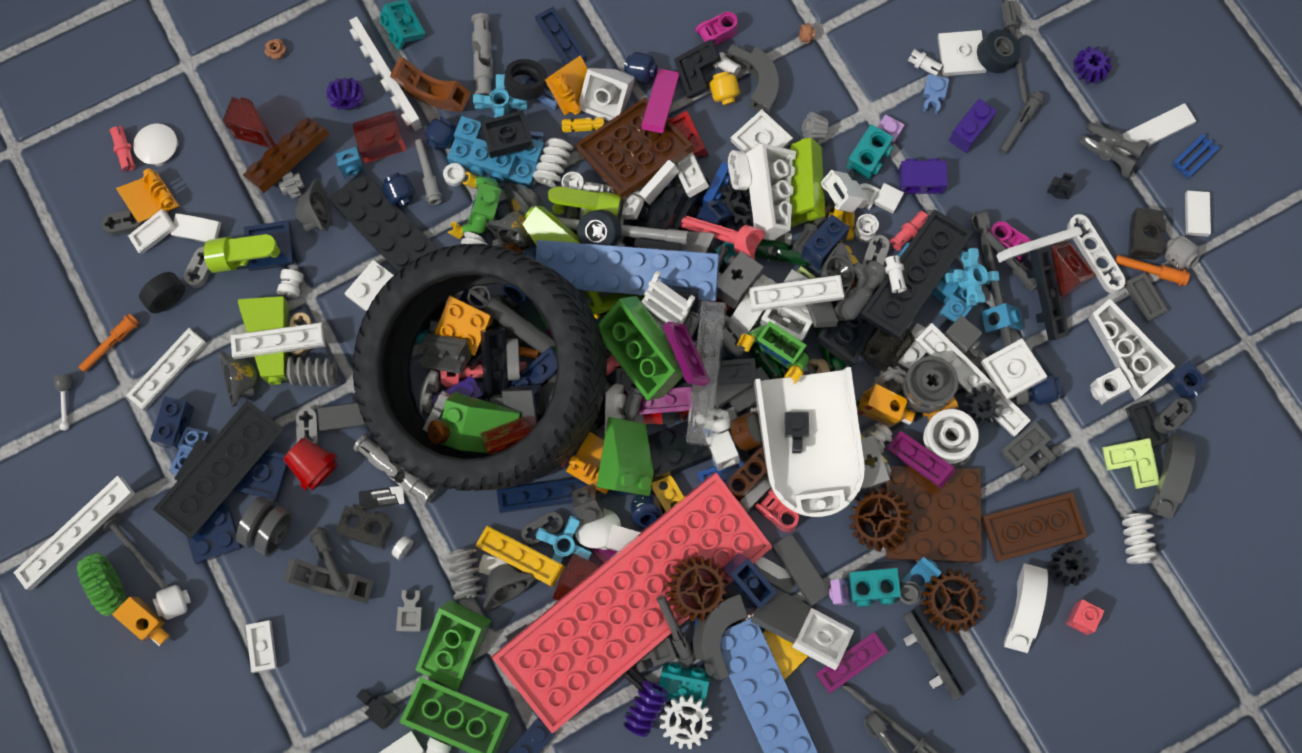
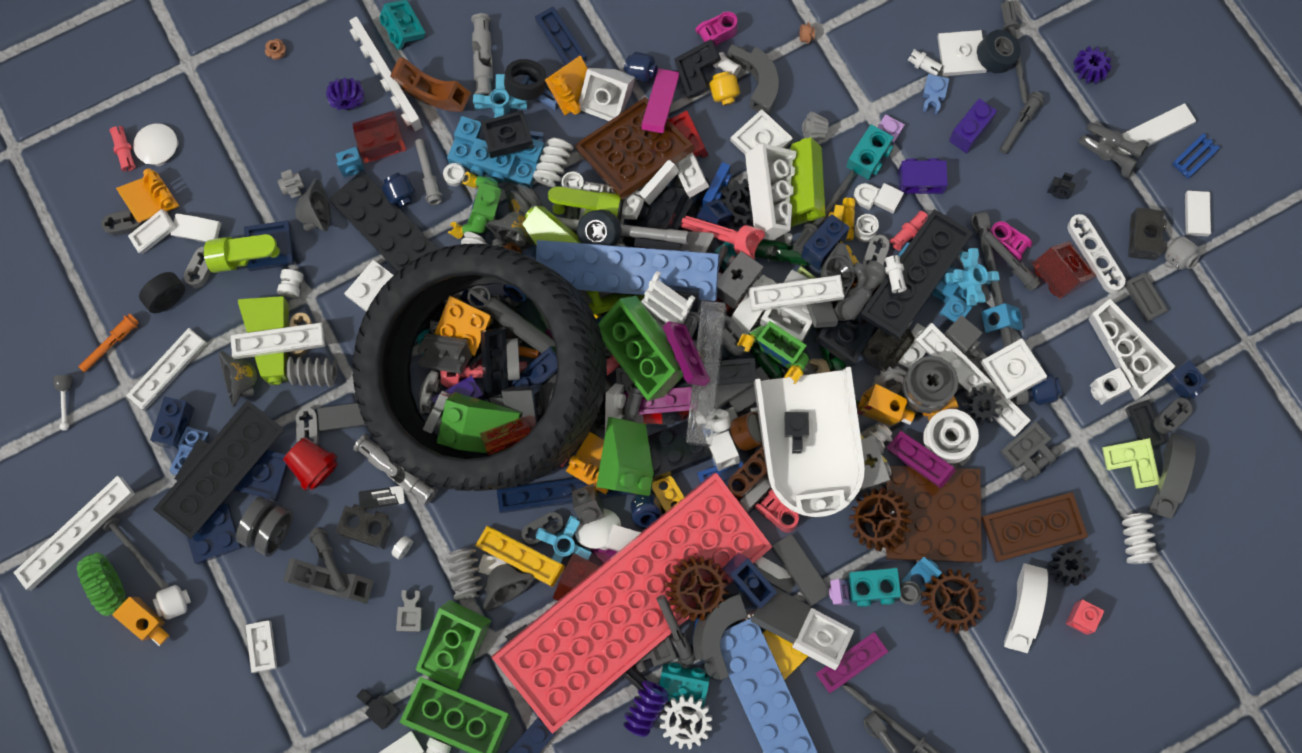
(246, 123): clear red slope -> none
(285, 154): reddish brown plate -> none
(438, 431): reddish brown tile -> none
(440, 133): dark blue head -> none
(582, 124): yellow axle -> none
(739, 170): white beam -> none
(844, 191): white piece -> none
(945, 674): black hinge -> none
(1049, 293): black hinge -> none
(1050, 240): white tile -> none
(1164, 272): orange pin -> none

